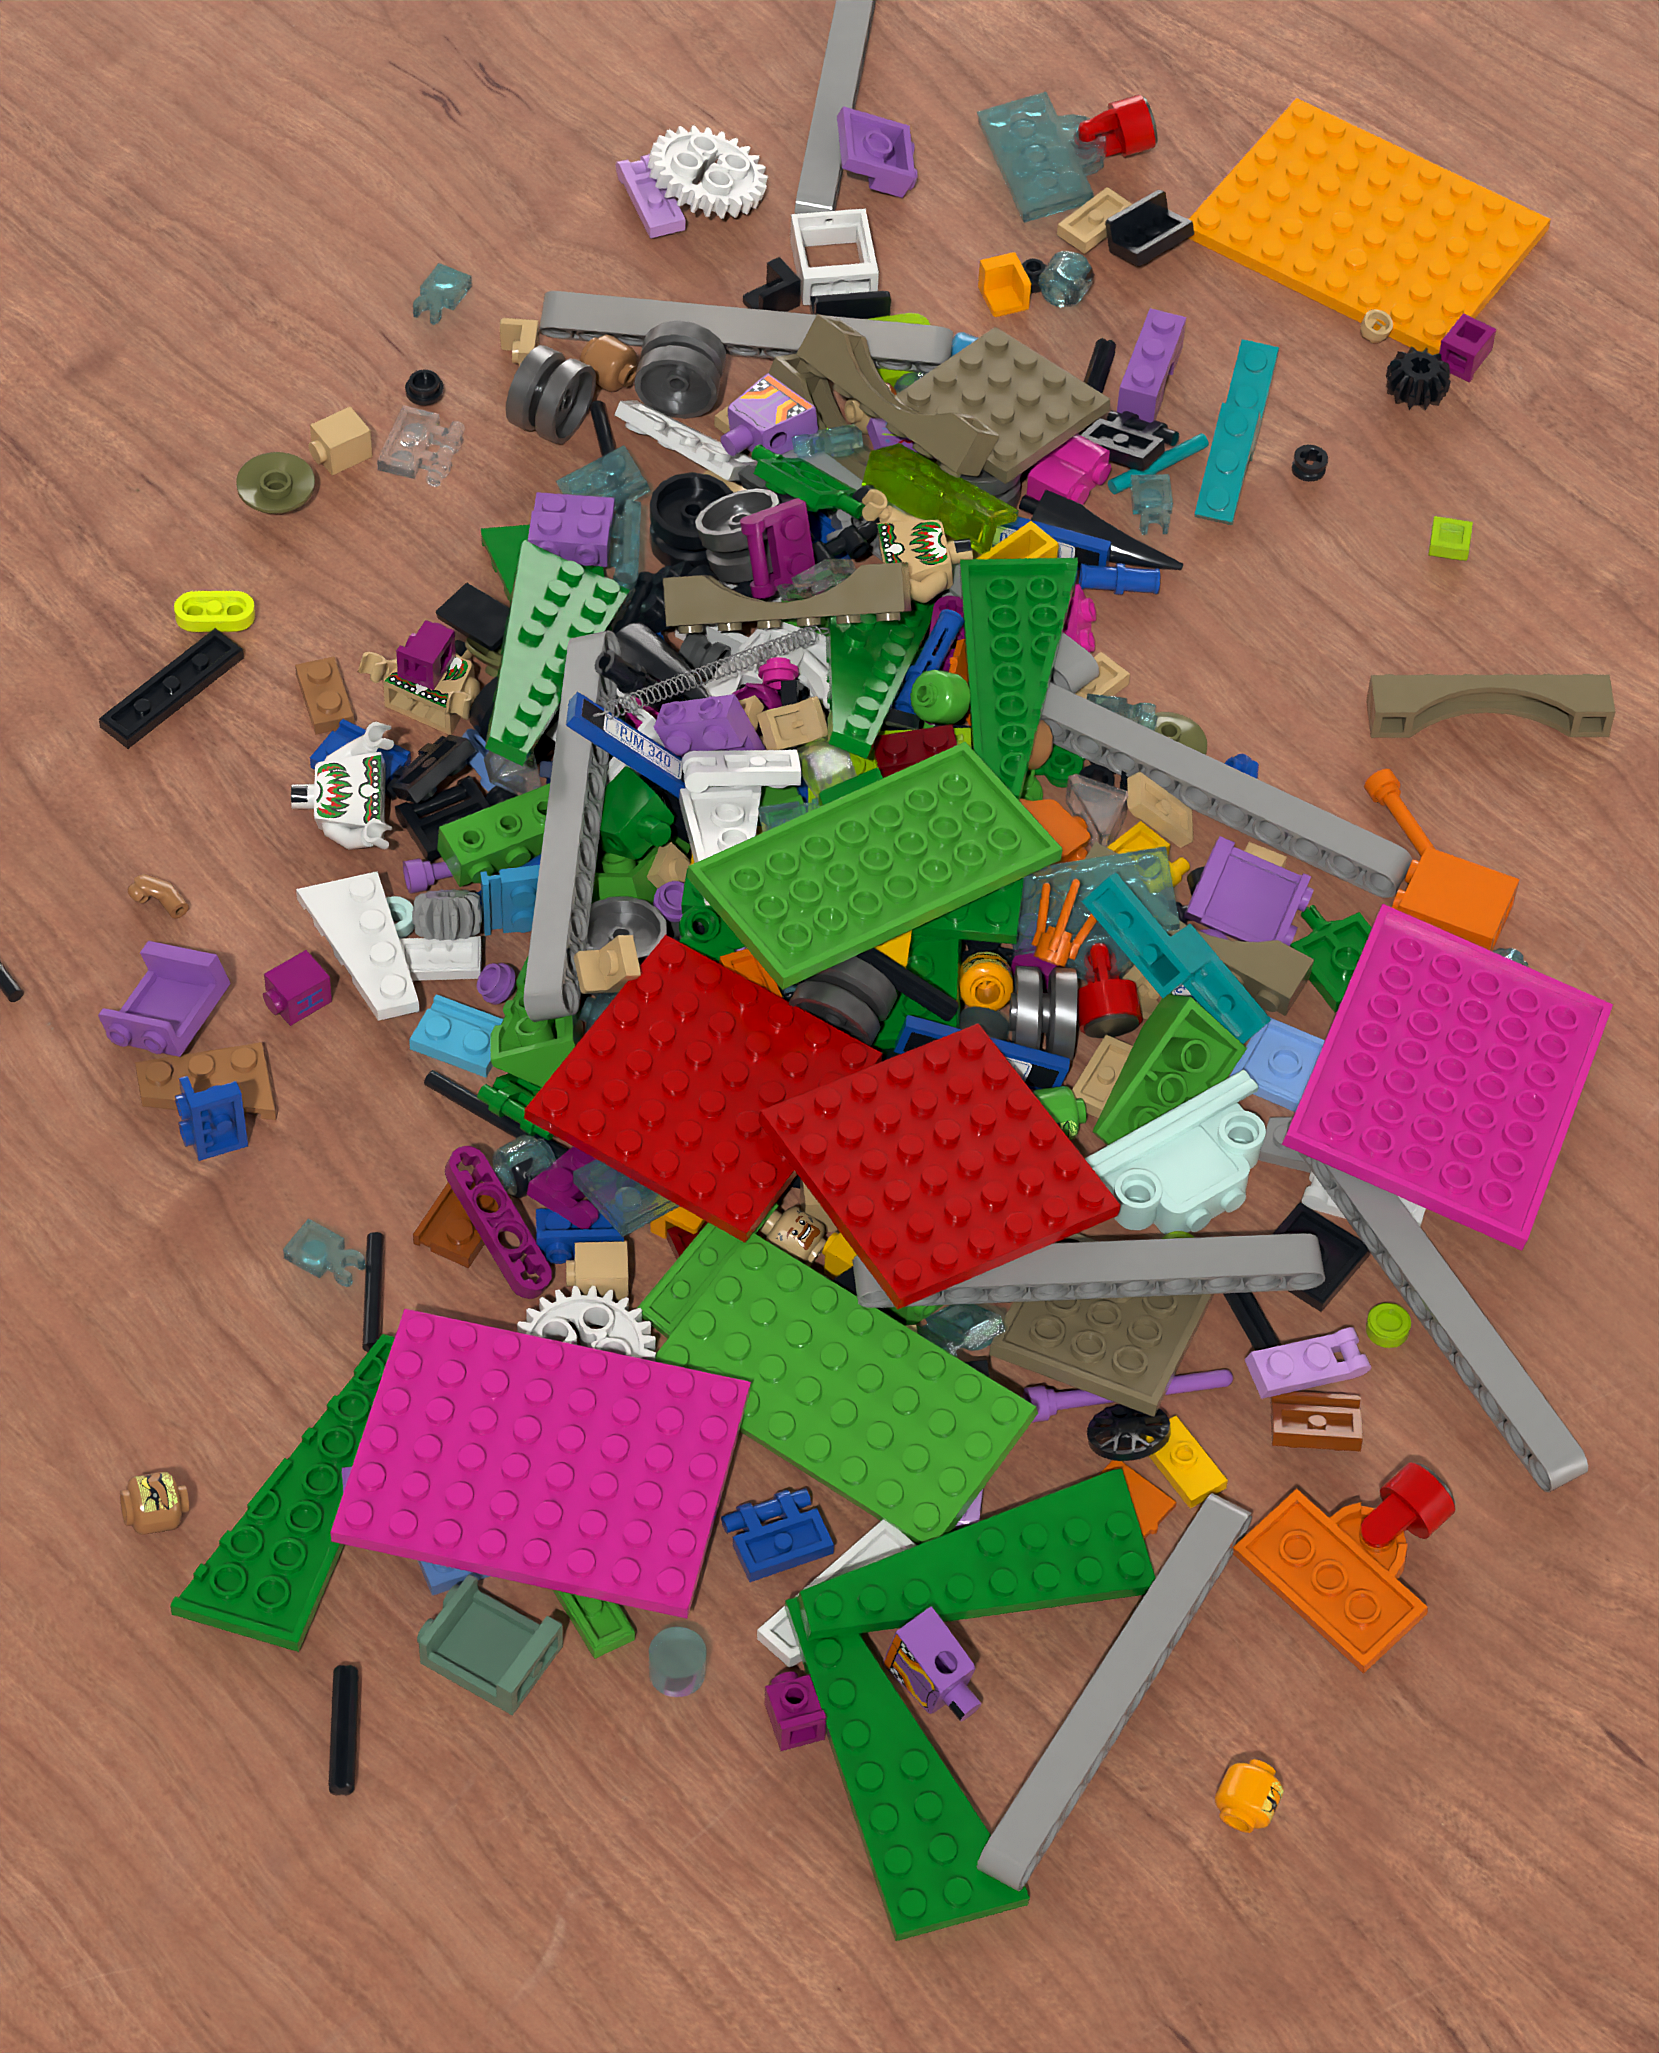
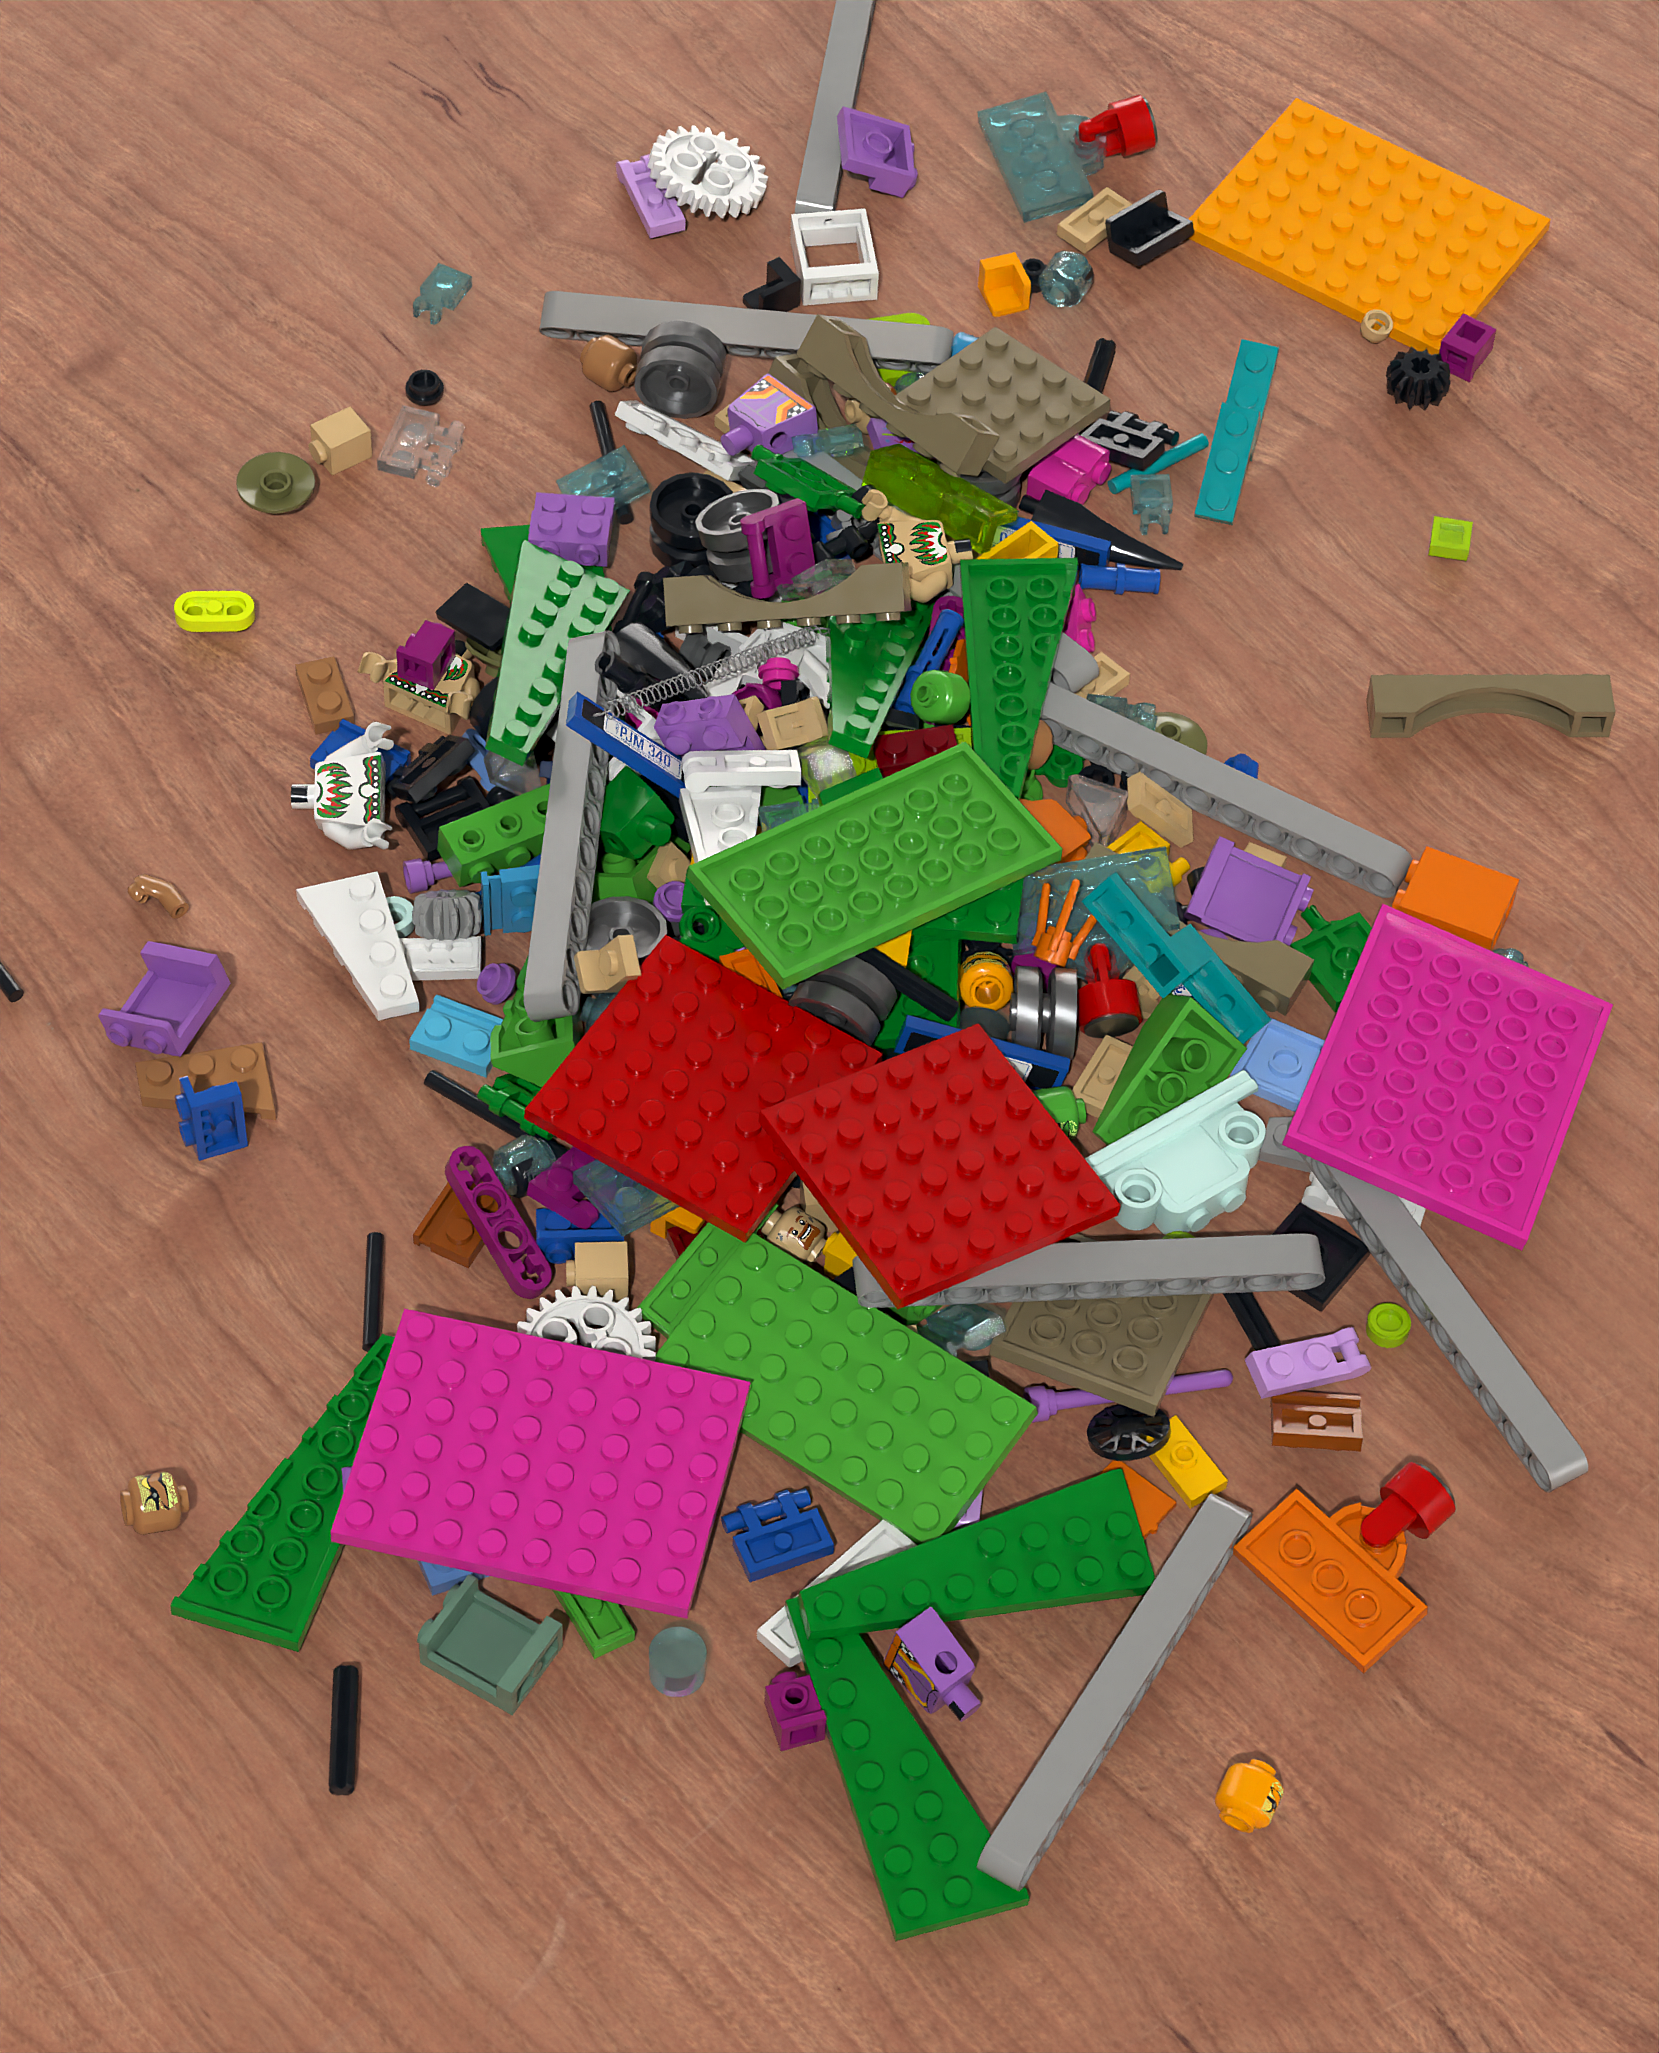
(171, 688): black tile -> none
(297, 988): magenta brick -> none
(320, 1250): clear light blue plate -> none
(519, 337): tan bracket -> none
(550, 394): flat silver wheel -> none
(626, 551): clear light blue plate -> none
(852, 305): black panel -> none
(1150, 364): medium lavender arch -> none
(1309, 472): black bush -> none
(1384, 788): orange piece -> none

